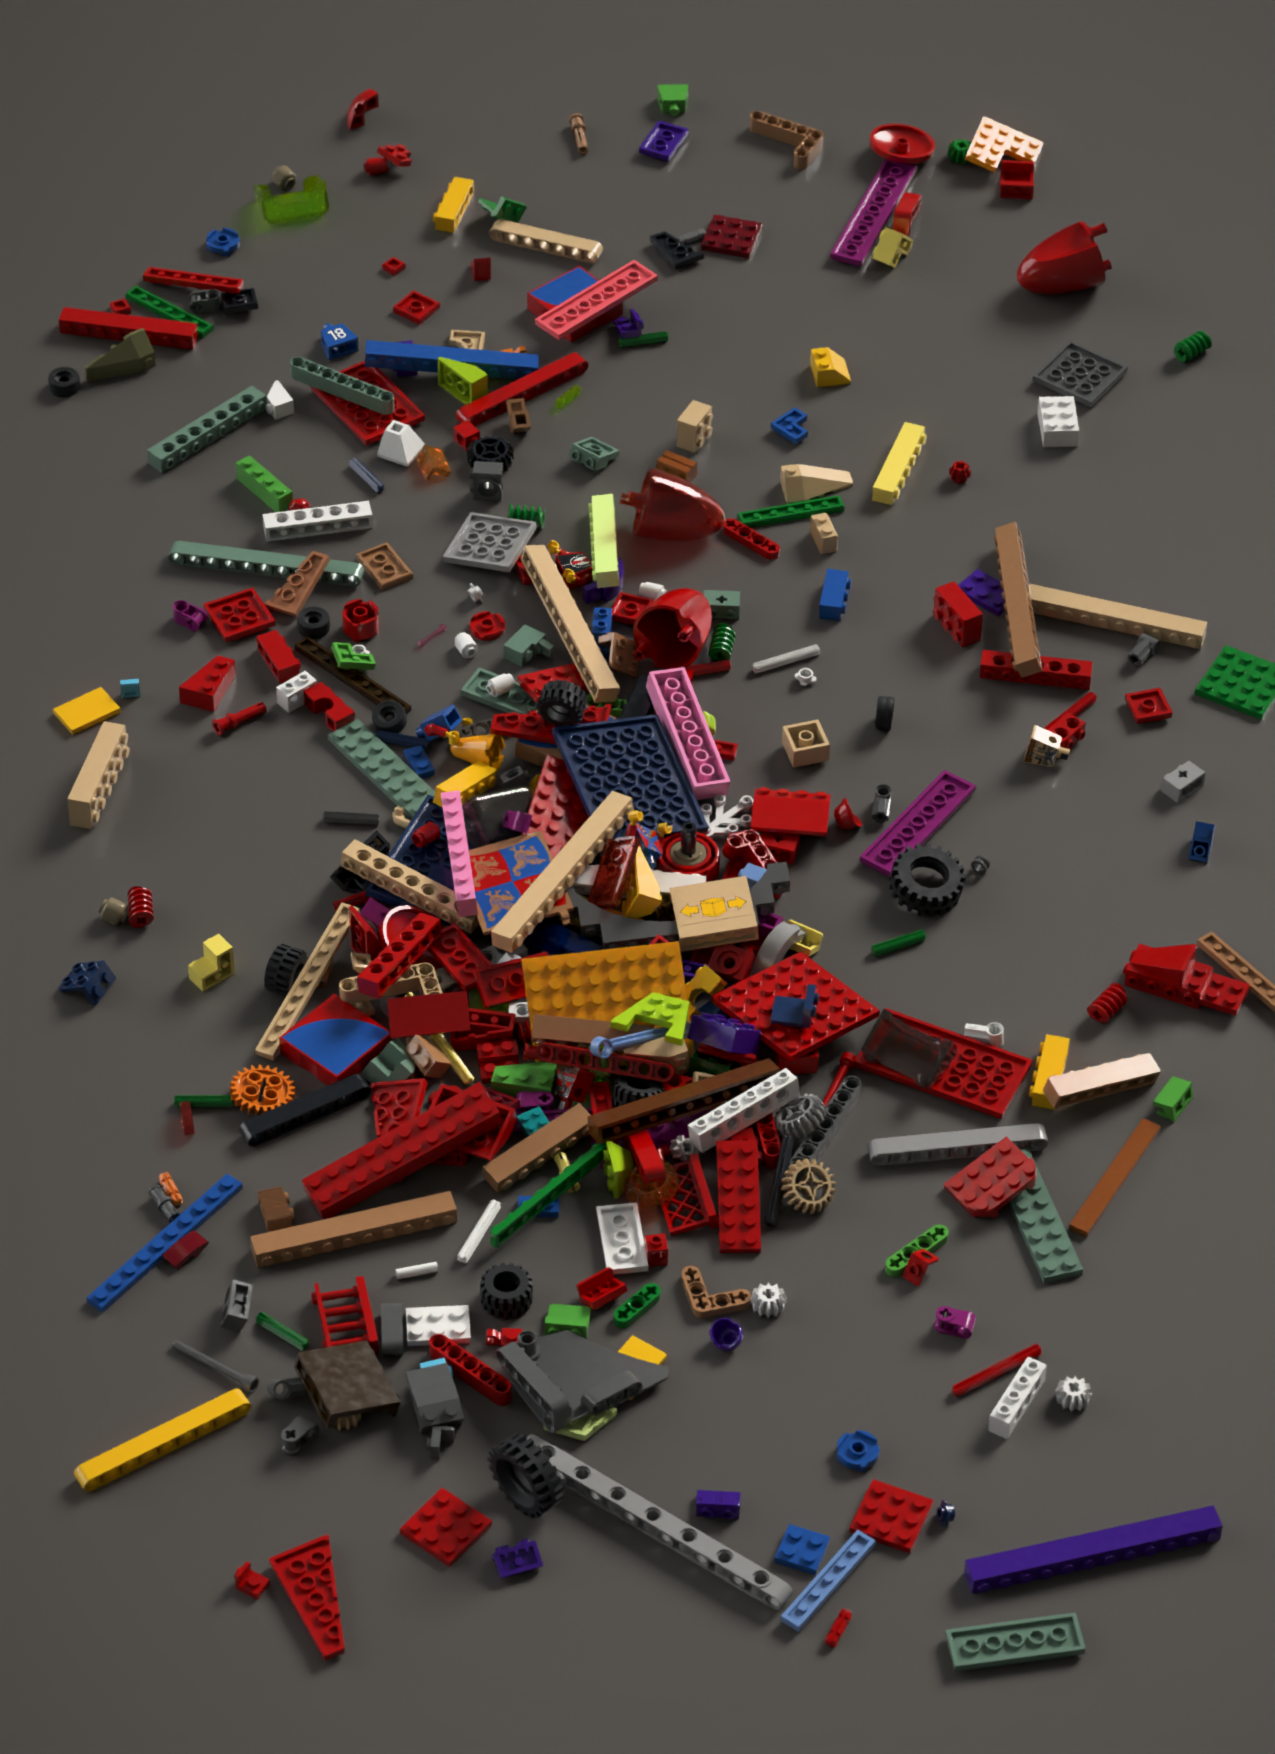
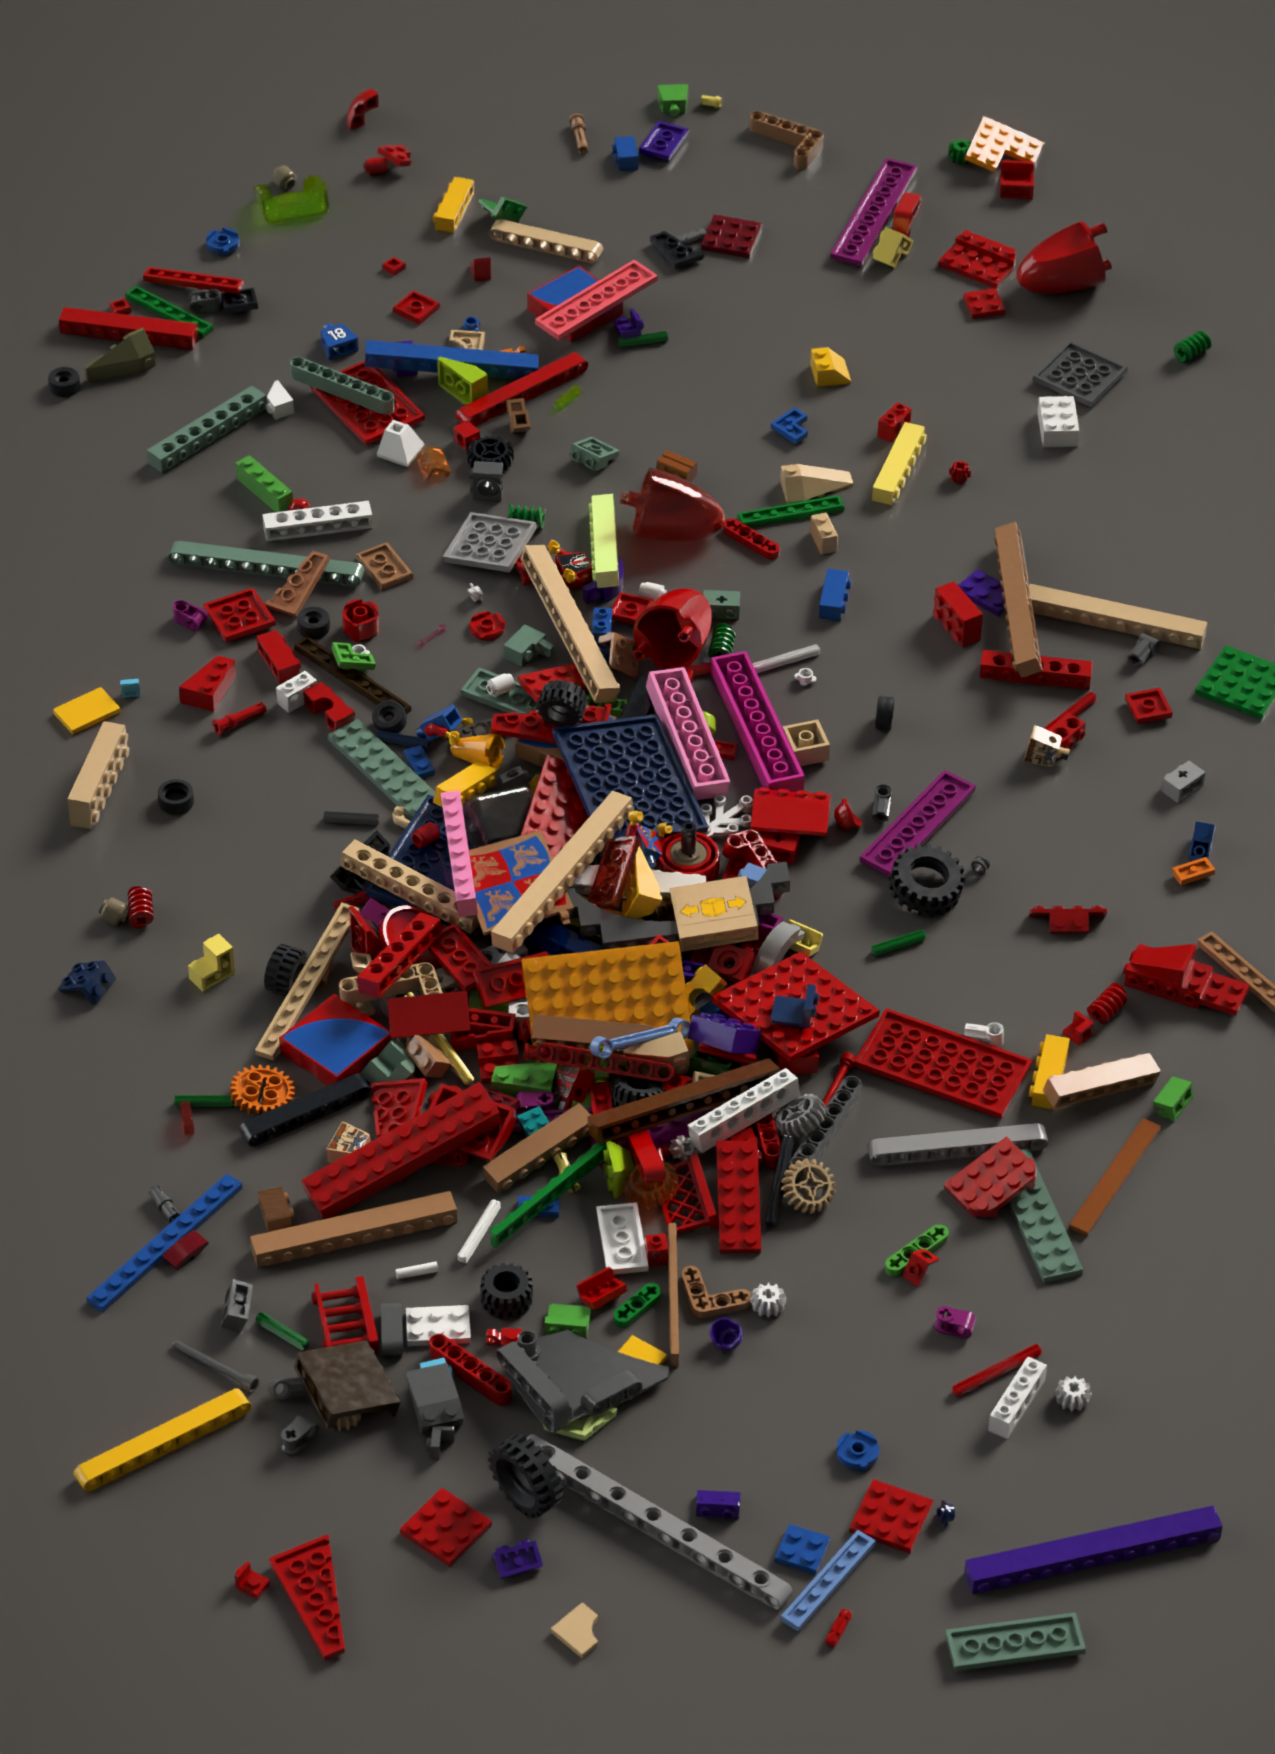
(170, 1188): orange axle -> none
(178, 806): none -> black tyre
(346, 1141): none -> torso
(365, 474): dark blue axle -> none
(466, 645): white brick -> none
(471, 324): none -> blue plate
(517, 821): magenta piece -> none
(576, 1630): none -> tan tile
(625, 153): none -> blue brick
(659, 1011): lime wing -> none
(673, 1295): none -> medium nougat tile
(694, 426): tan brick -> none
(711, 101): none -> light yellow pin
(756, 722): none -> dark pink brick
(892, 422): none -> red brick
(902, 143): red dish -> none
(908, 1050): clear smoke windscreen -> none
(979, 259): none -> red plate
(984, 303): none -> red plate
(1068, 920): none -> red bracket
(1080, 1029): none -> red panel
(1193, 871): none -> orange plate

